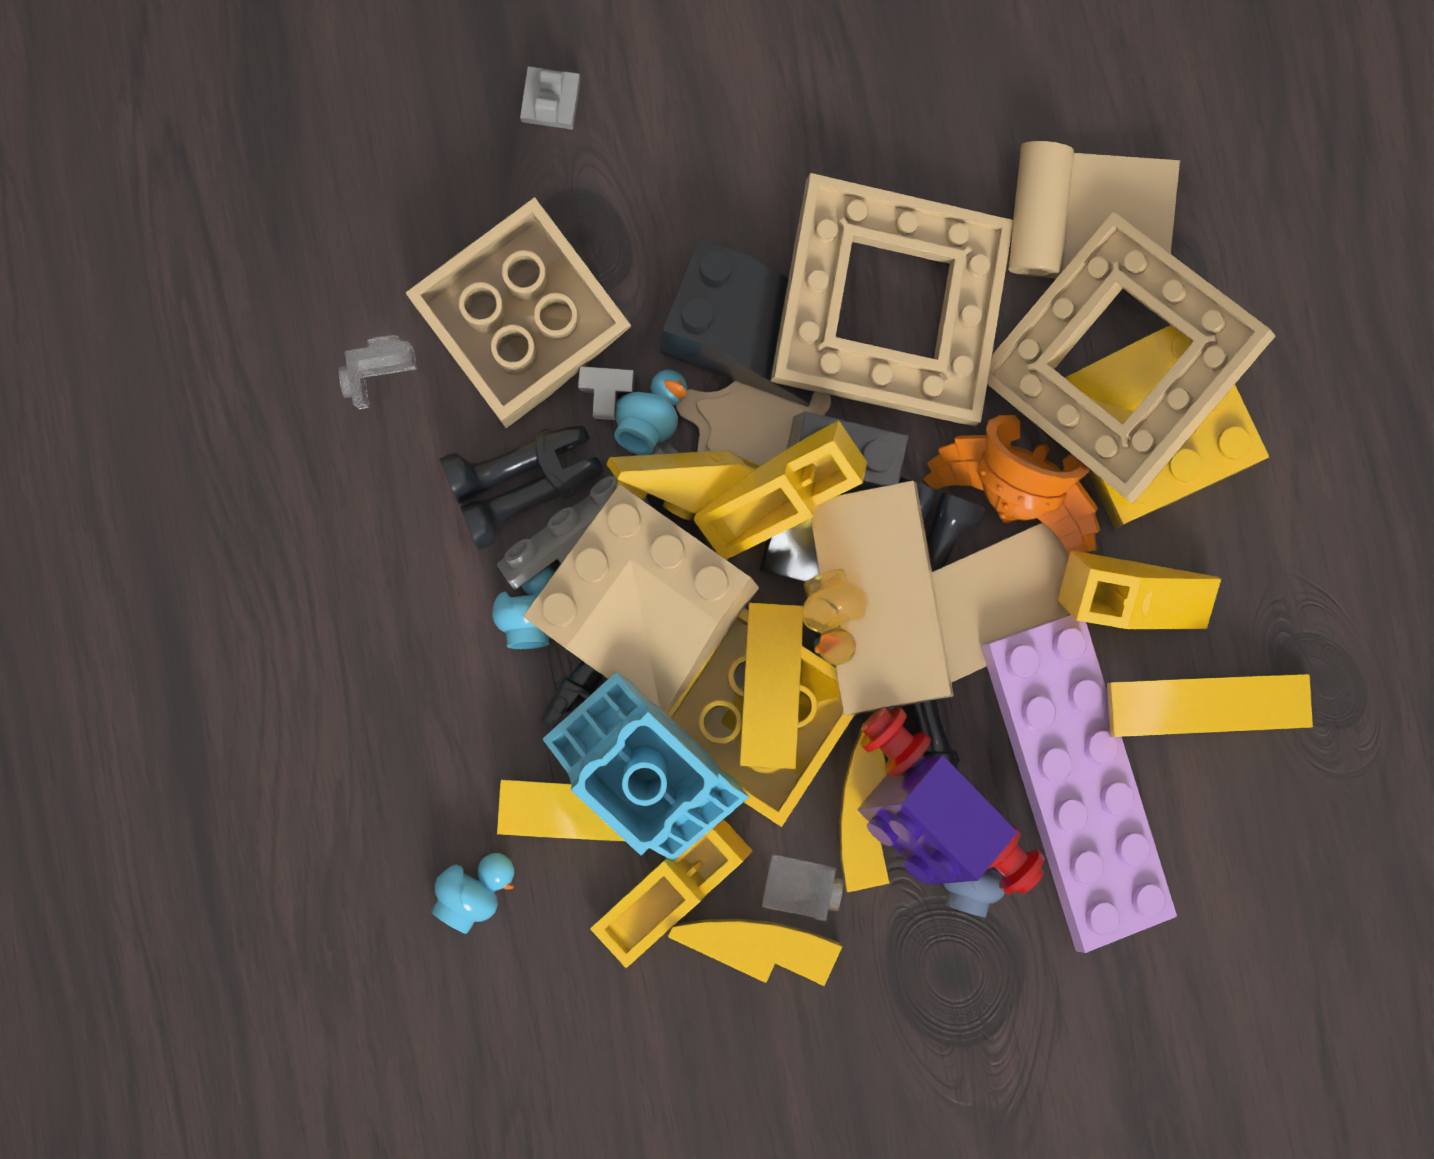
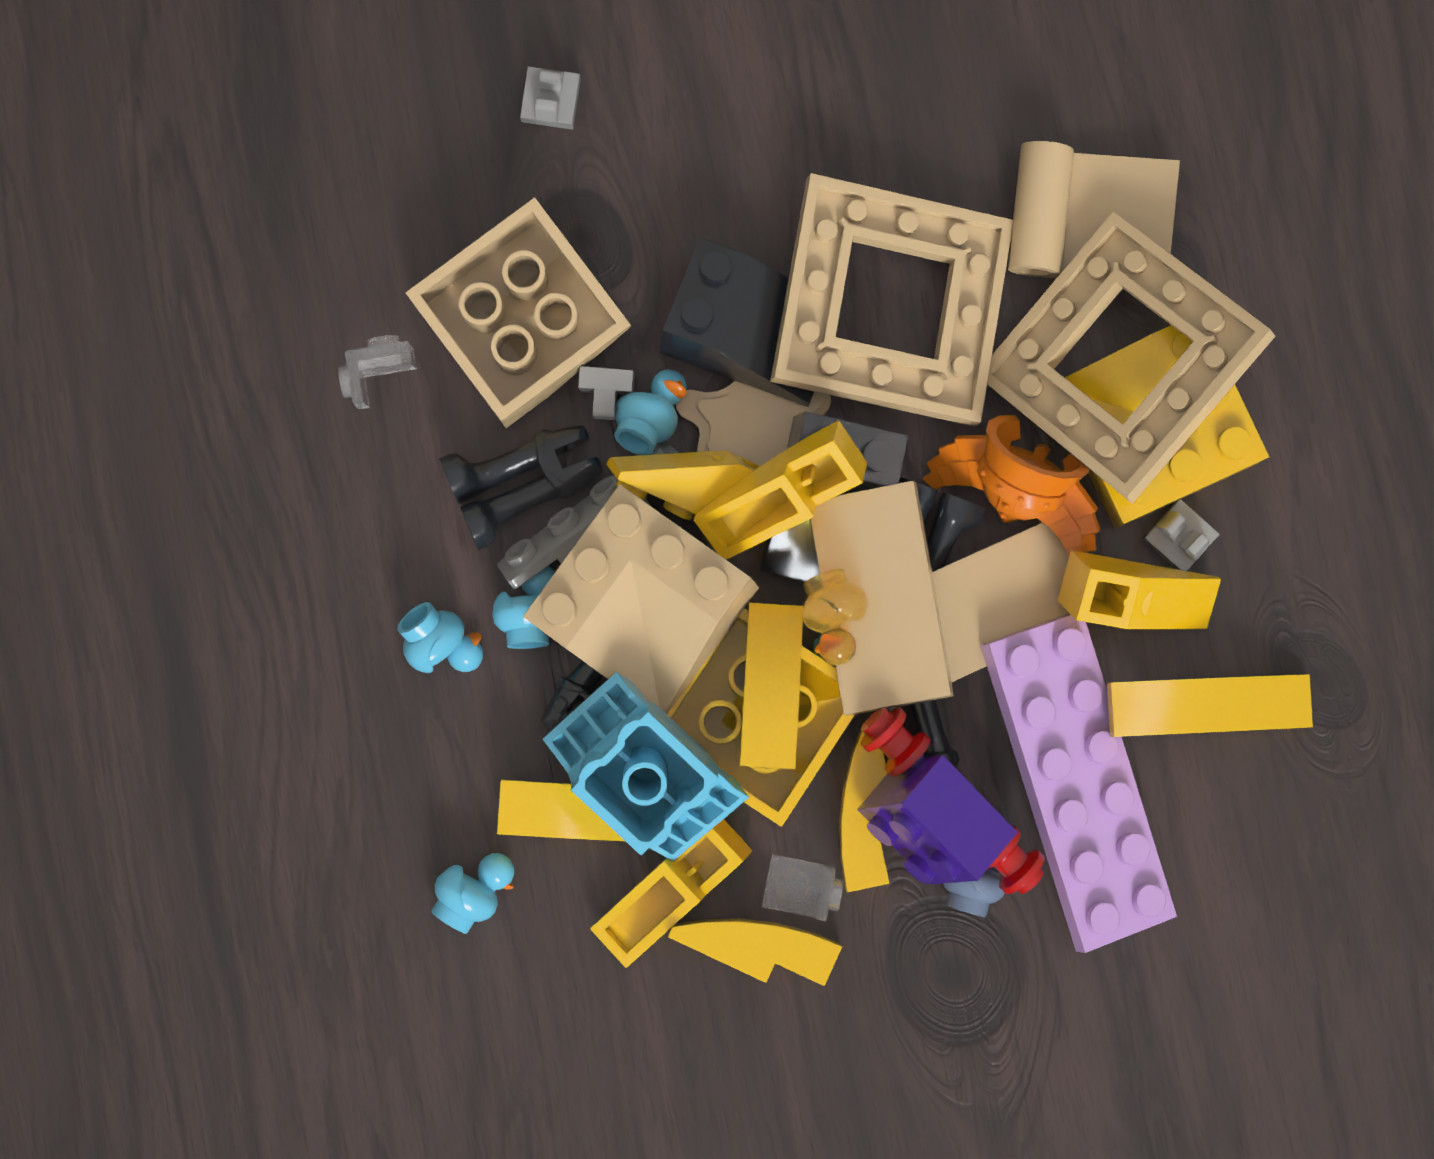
(437, 635): none -> medium azure animal
(1180, 536): none -> light grey tile

